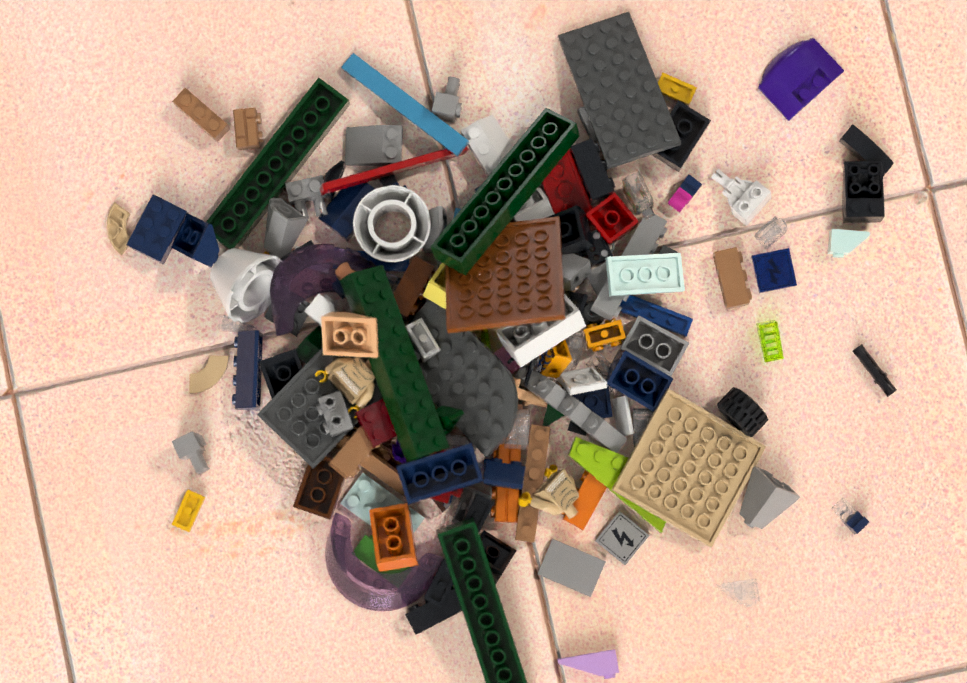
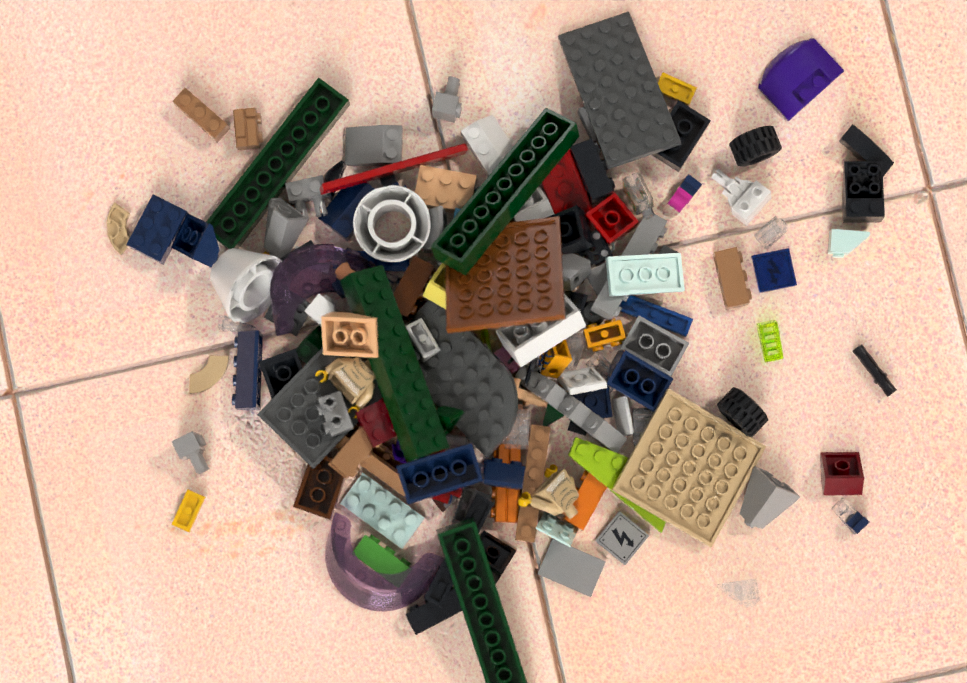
(393, 537): orange brick -> none
(405, 104): dark azure tile -> none
(444, 188): none -> light nougat brick
(557, 529): none -> light aqua hinge
(597, 663): lavender slope -> none
(755, 146): none -> black tyre
(841, 473): none -> dark red slope

